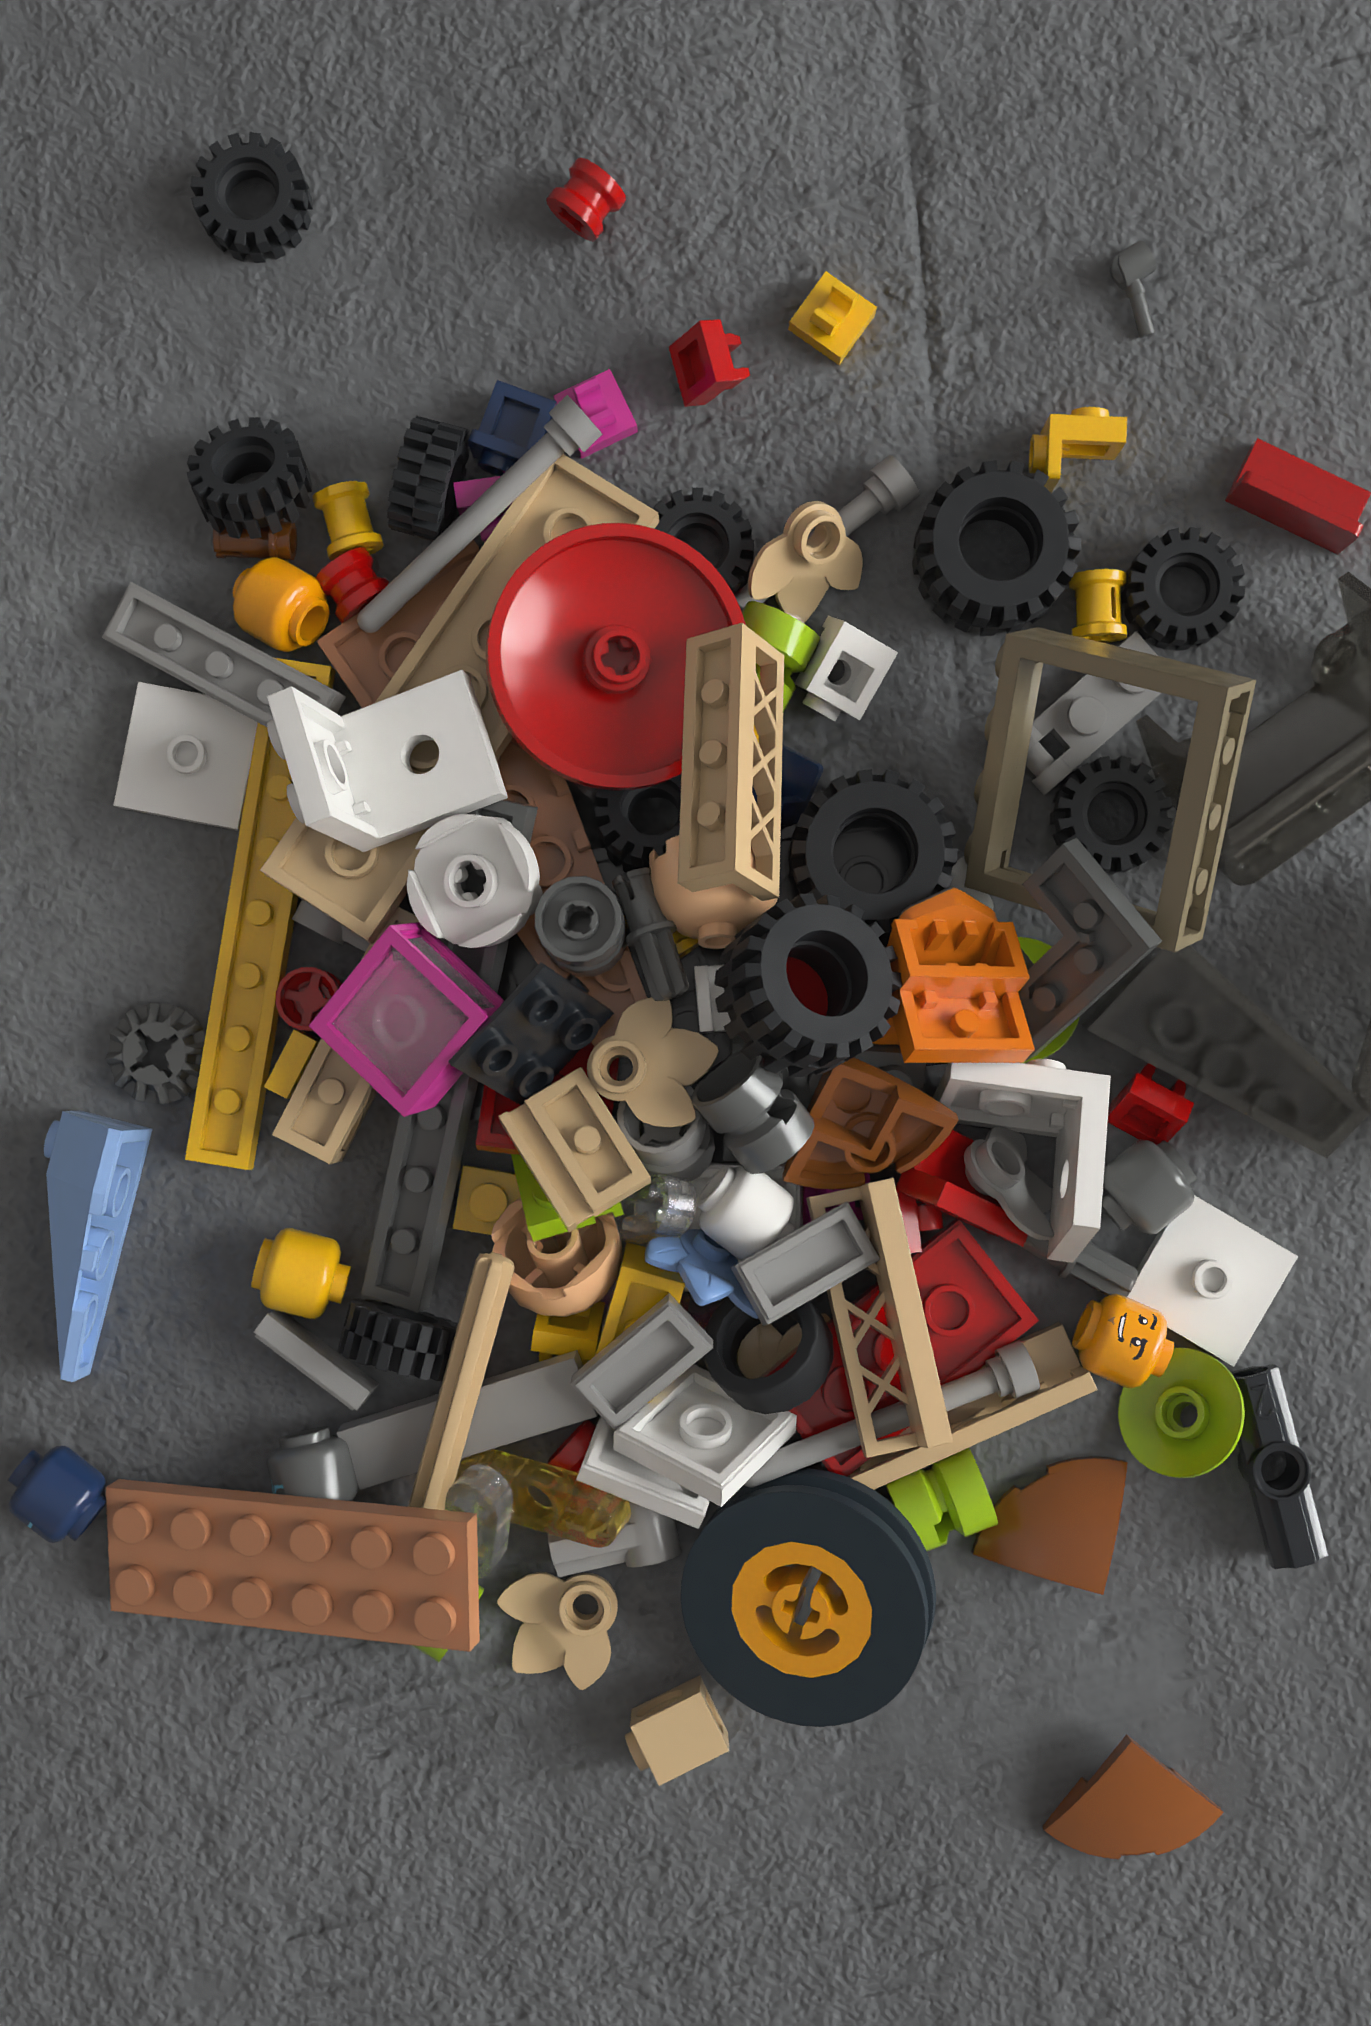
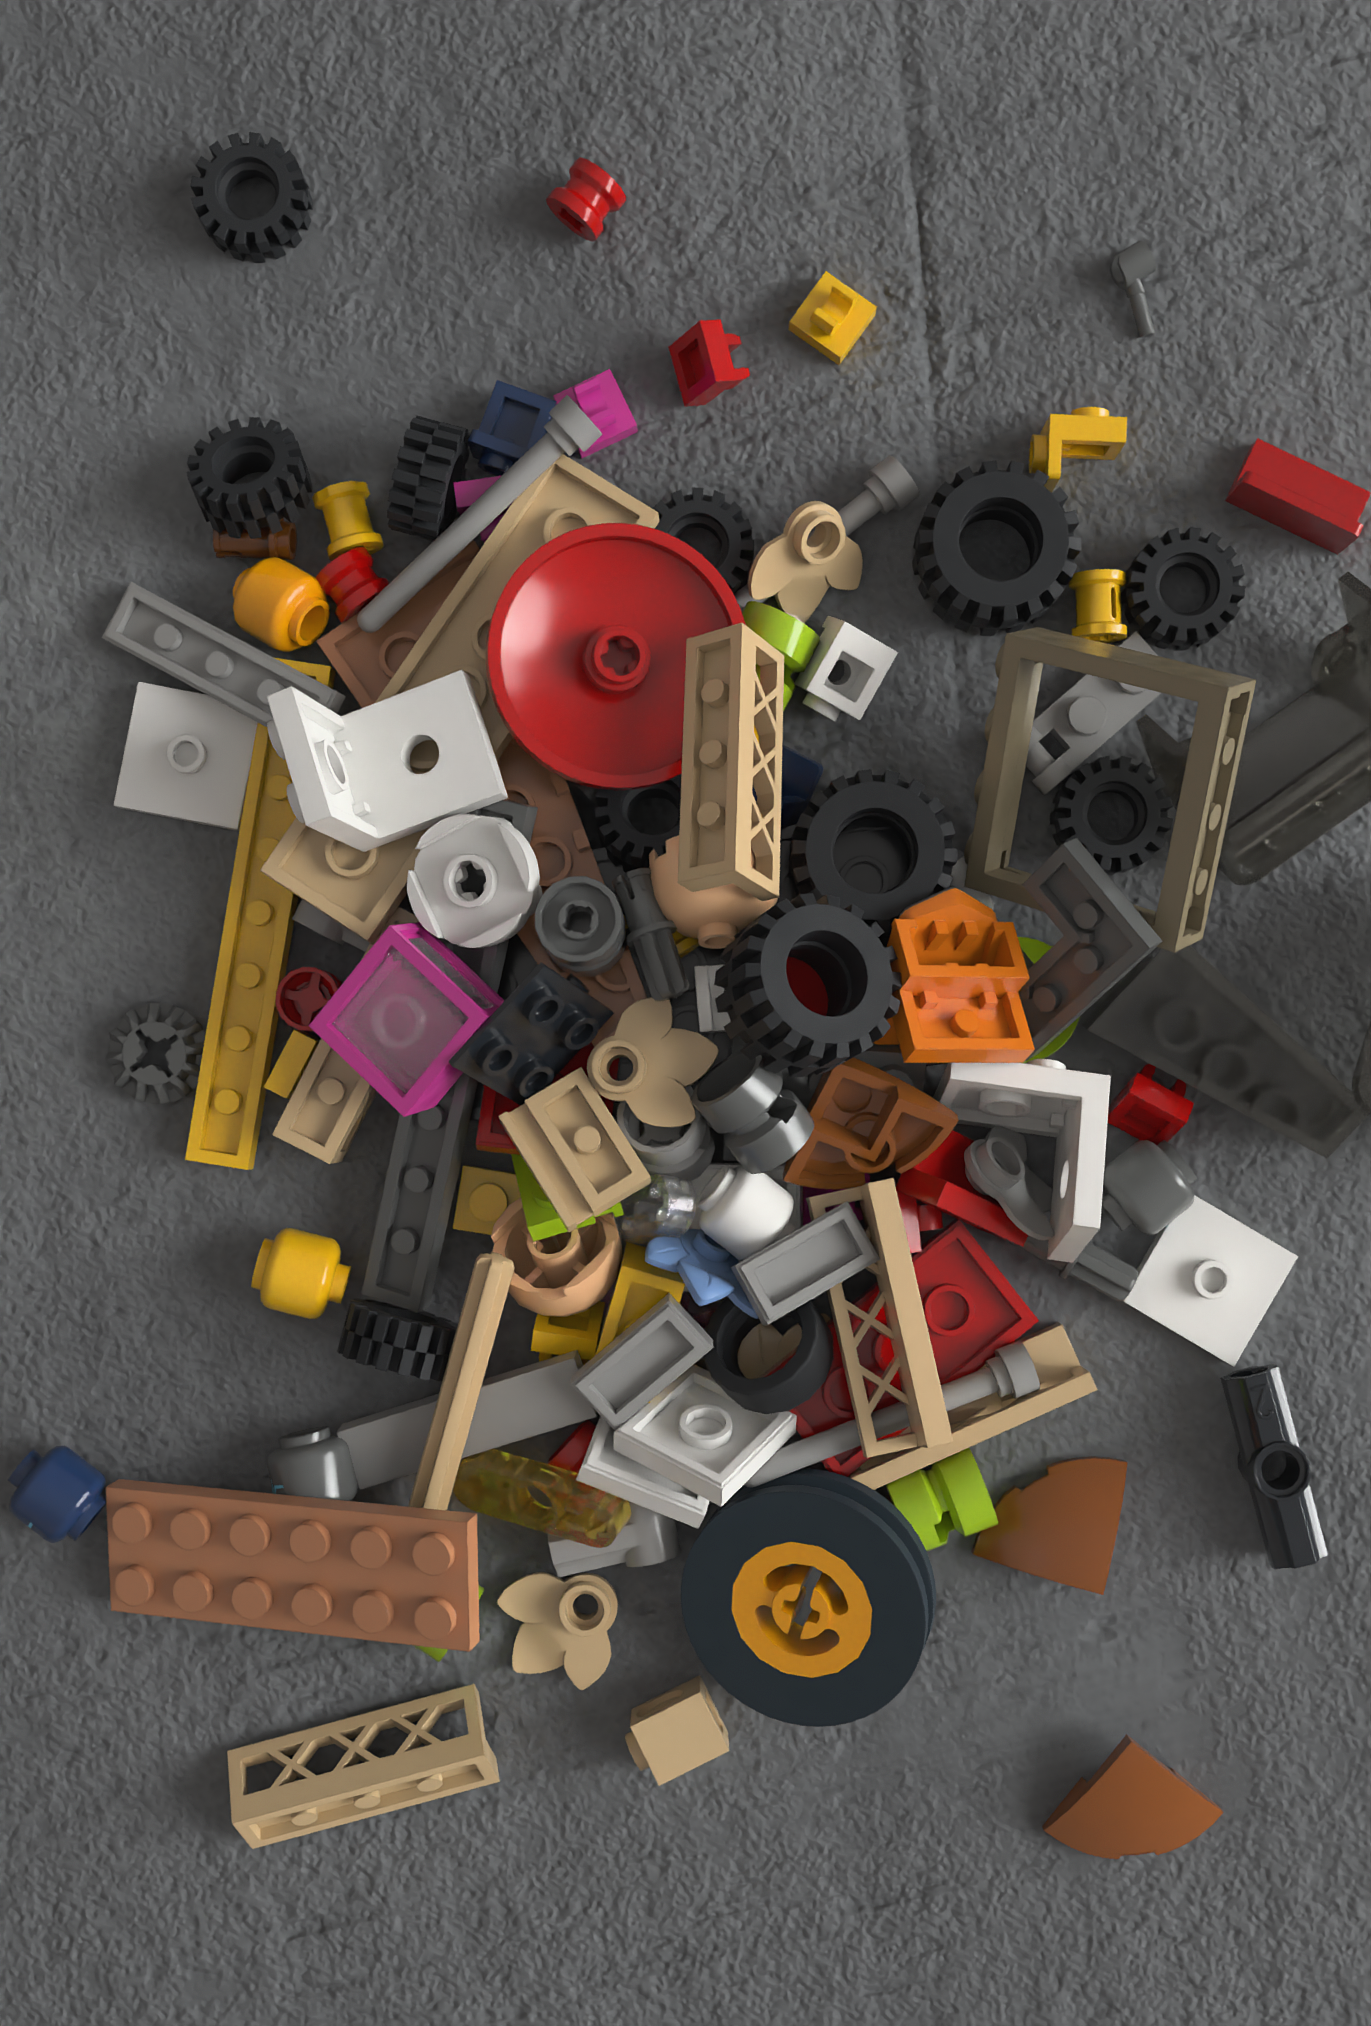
(90, 1203): light blue wedge -> none
(315, 1359): light grey tile -> none
(362, 1789): none -> tan fence
(489, 1489): clear beam -> none
(1122, 1340): light orange head -> none
(1152, 1415): lime dish -> none

